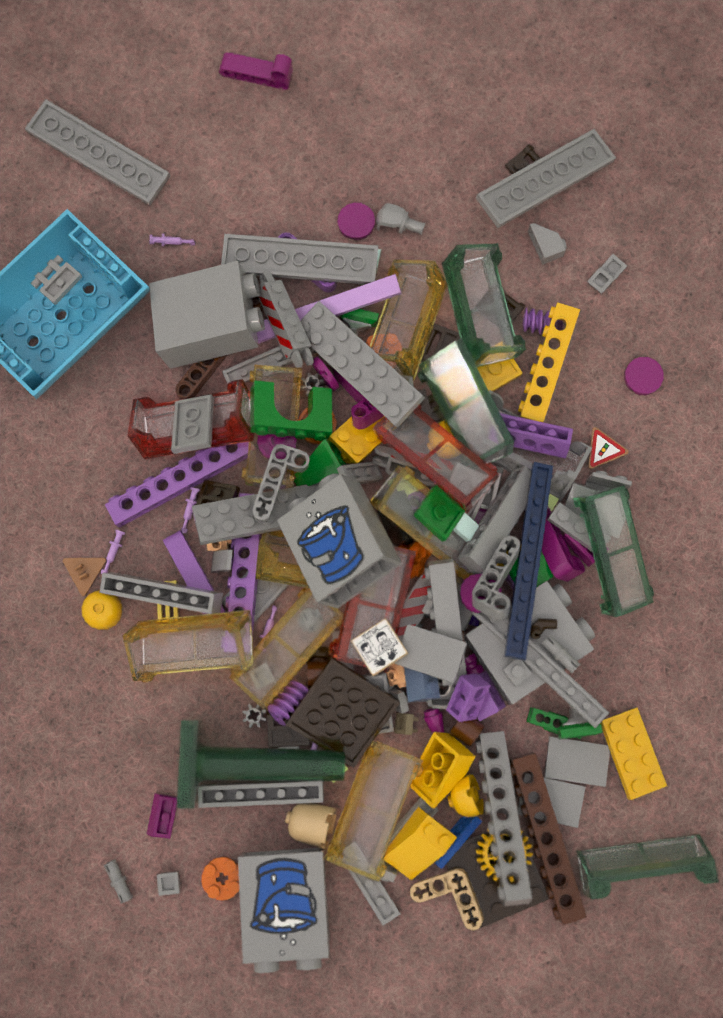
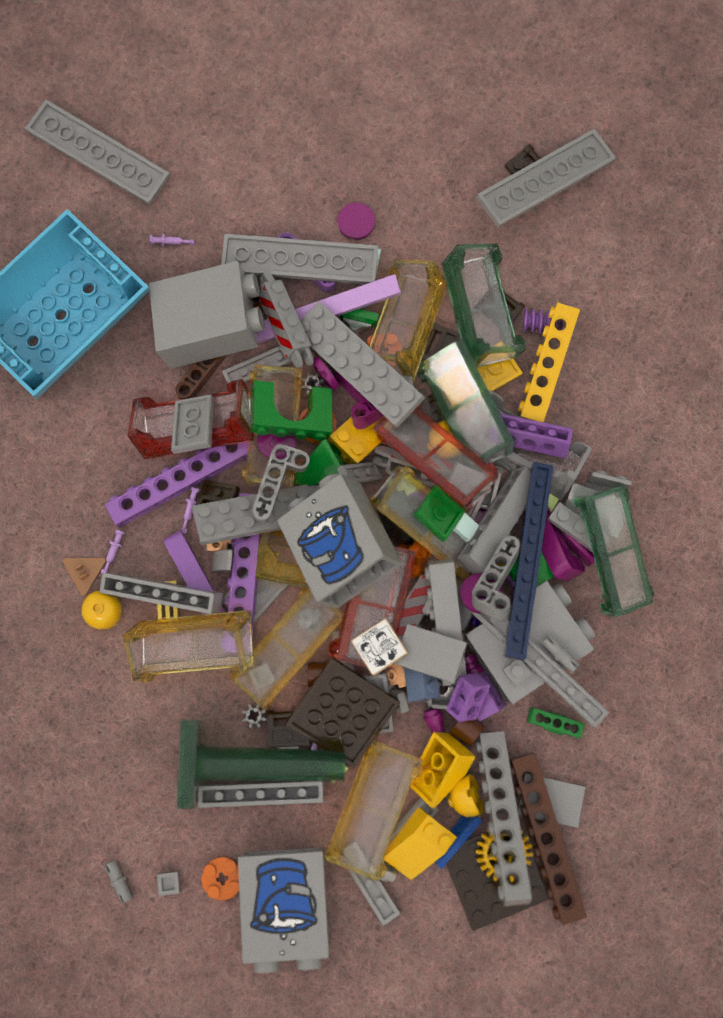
(59, 283): light grey plate -> none
(162, 816): magenta slope -> none
(258, 71): magenta beam -> none
(270, 622): lavender piece -> none
(286, 701): medium lavender piece -> none
(311, 823): tan cylinder -> none
(322, 652): dark brown arm -> none
(395, 216): light grey piece -> none
(404, 723): dark tan tile -> none
(451, 886): tan beam -> none
(540, 625): dark brown arm -> none
(547, 243): light grey slope -> none
(577, 727): green piece -> none
(577, 761): light grey tile -> none
(604, 449): piece -> none
(607, 273): light grey slope -> none
(633, 753): yellow plate -> none
(642, 860): windscreen -> none
(643, 375): magenta tile -> none

